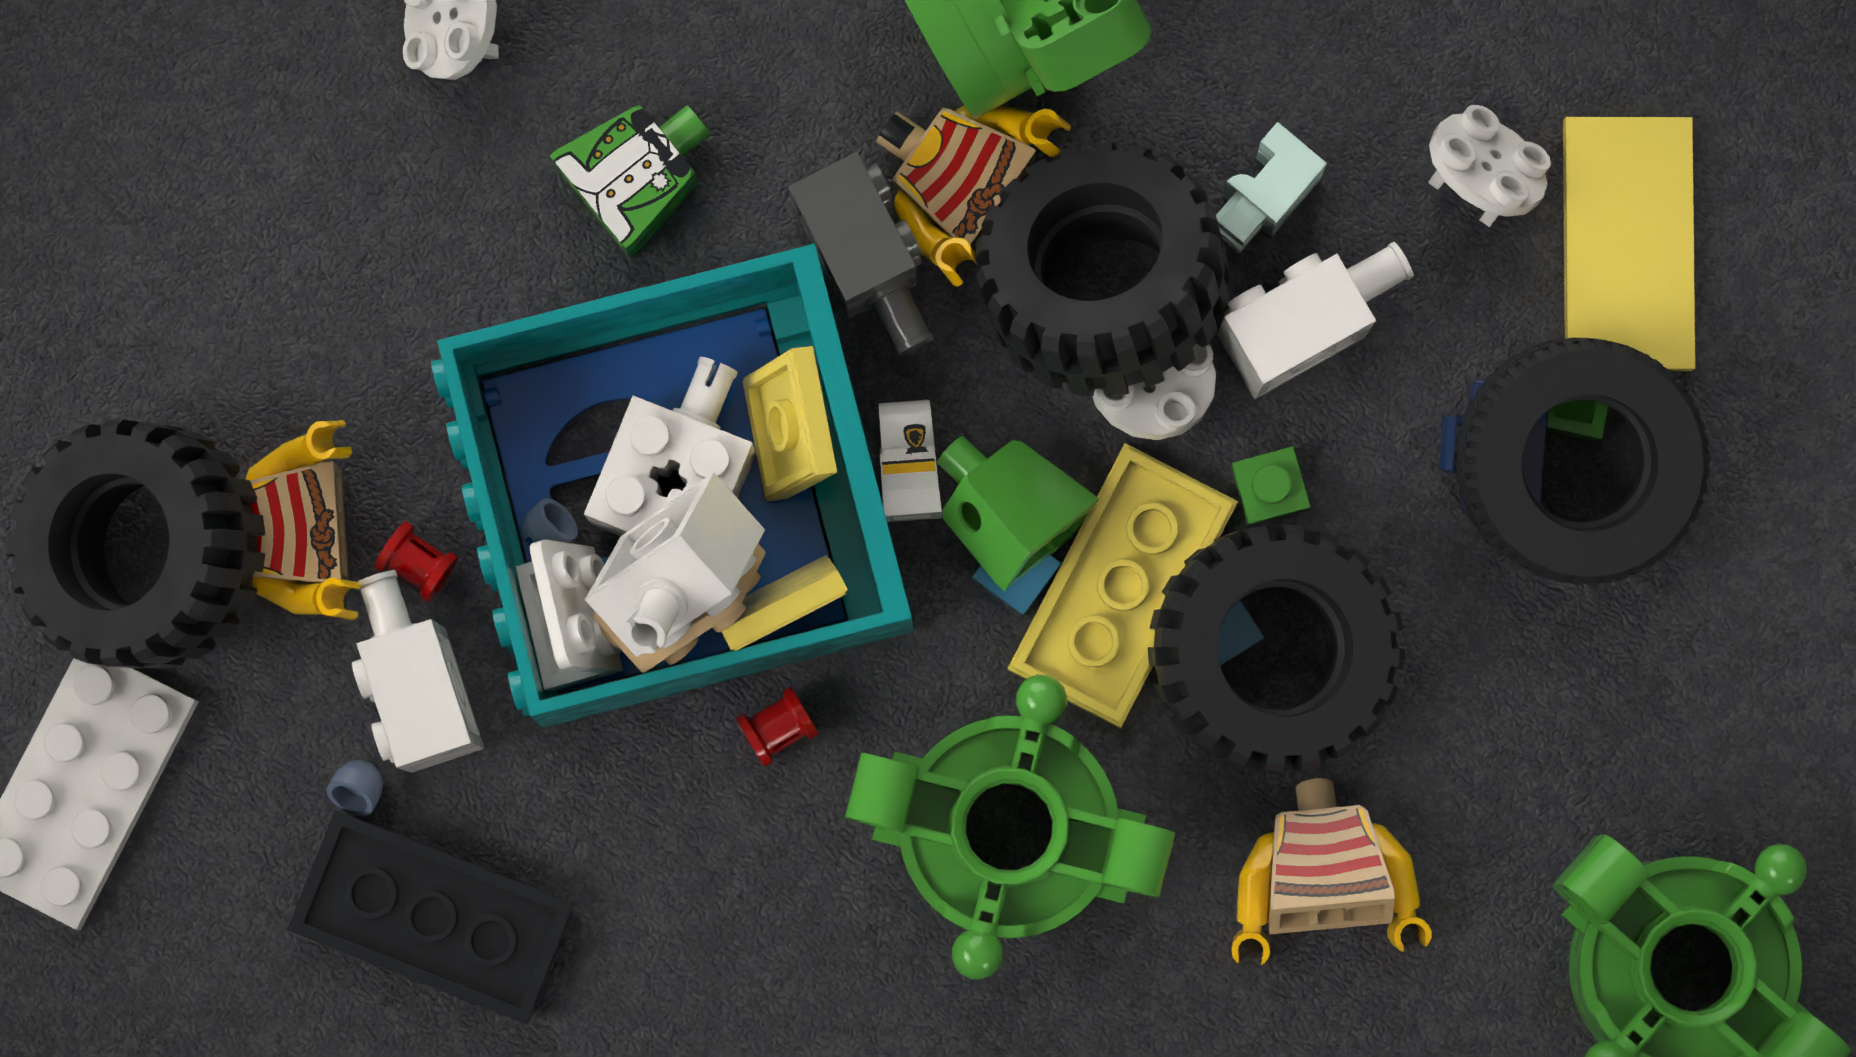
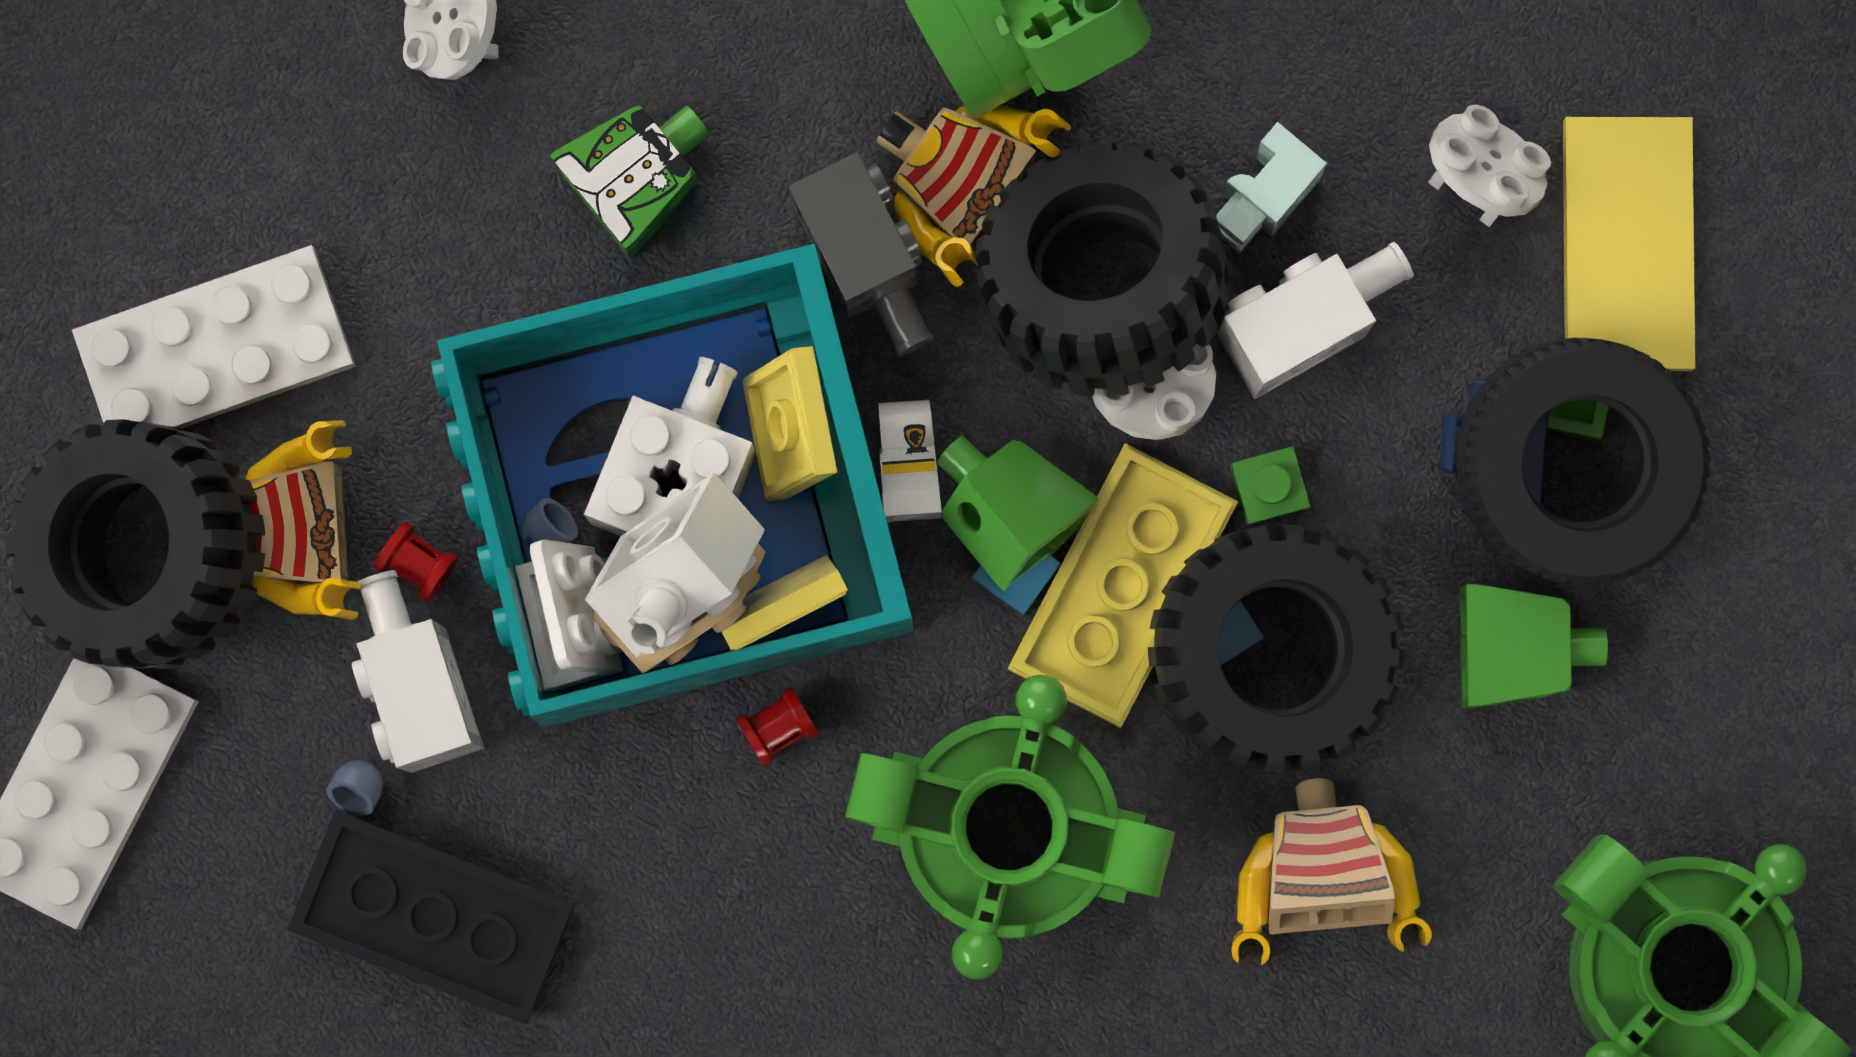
(217, 344): none -> white plate
(1520, 646): none -> bright green torso

